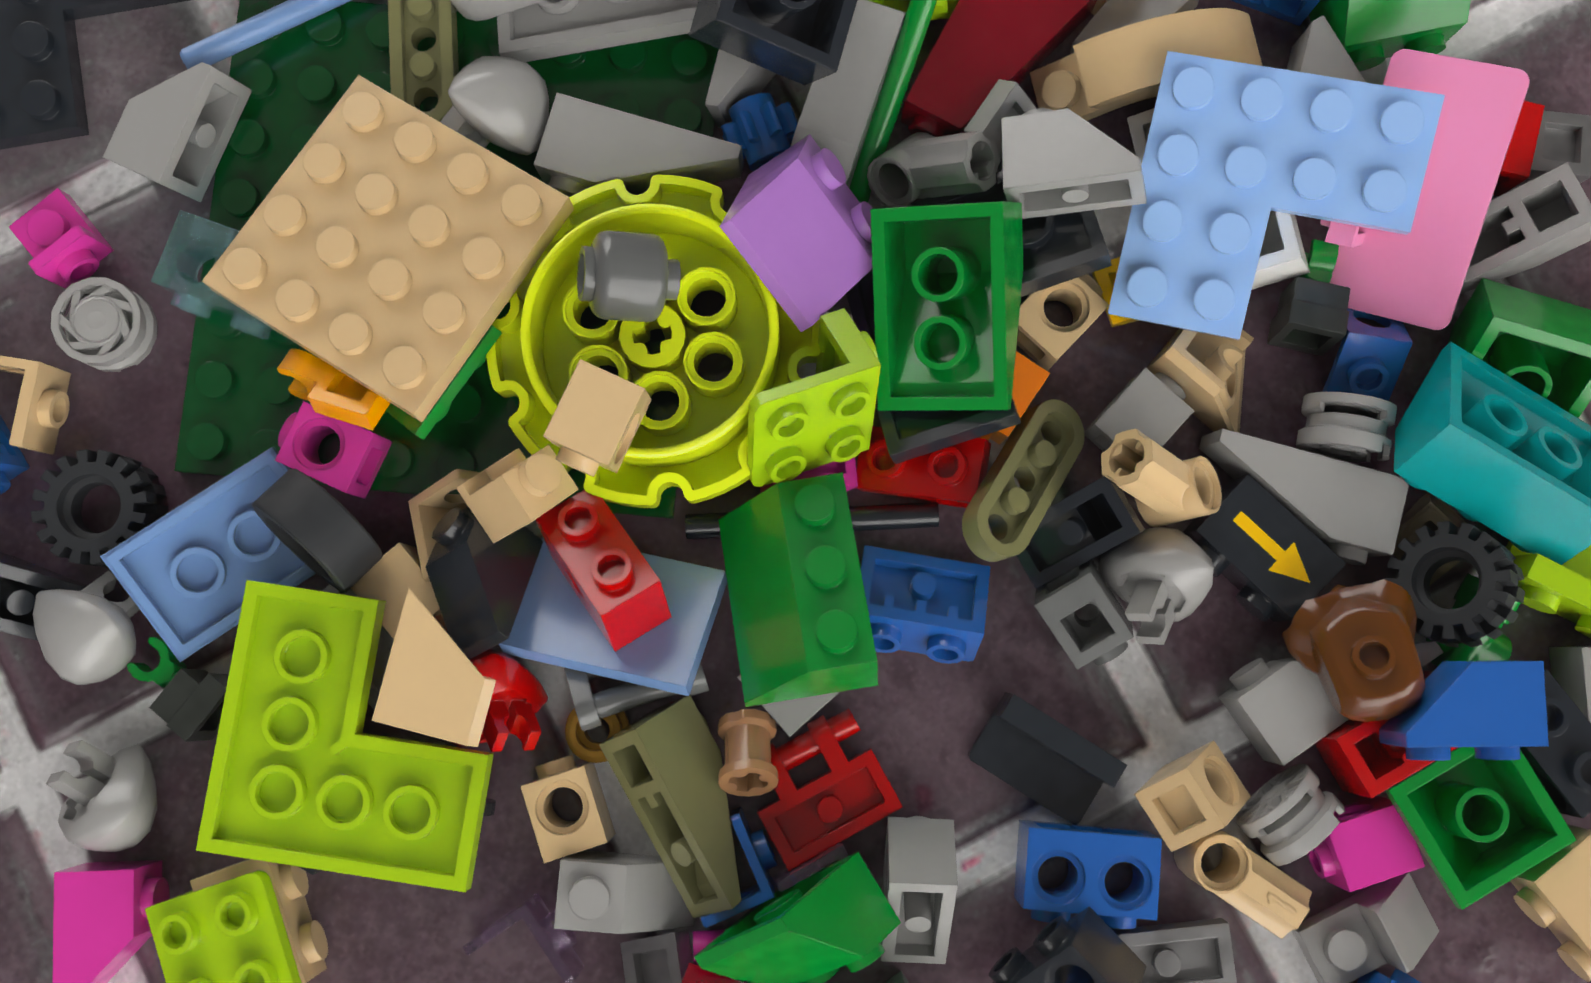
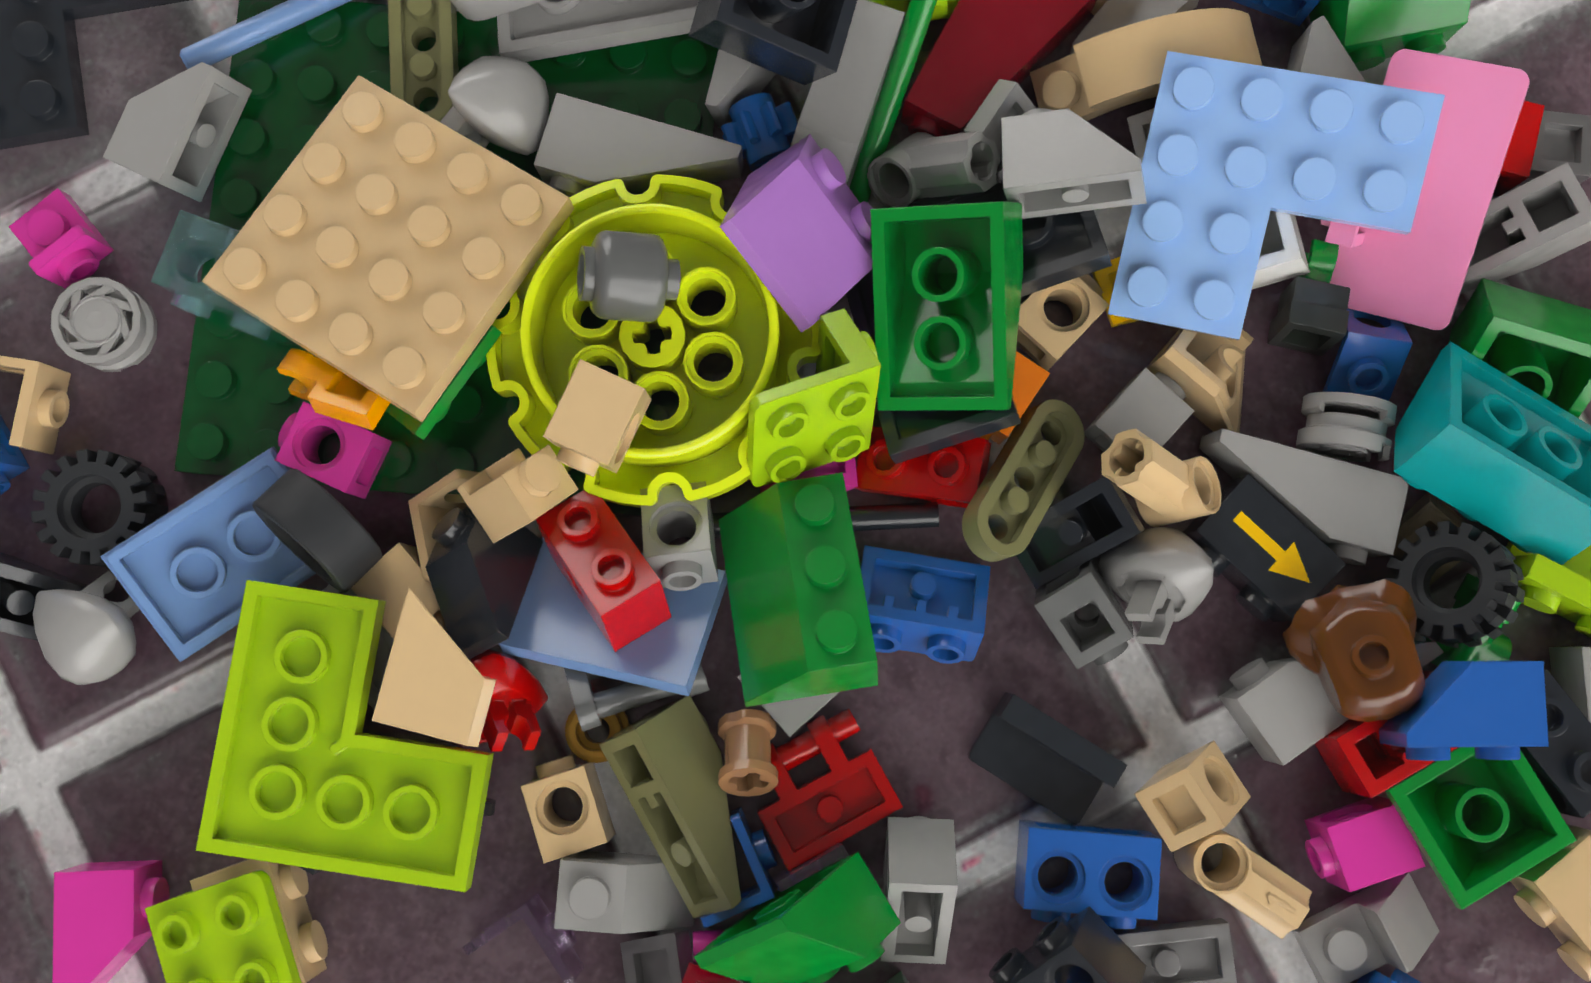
(111, 804): light grey piece -> none
(190, 698): pearl dark grey piece -> none
(675, 517): none -> light grey brick
(1290, 815): light grey wheel -> none

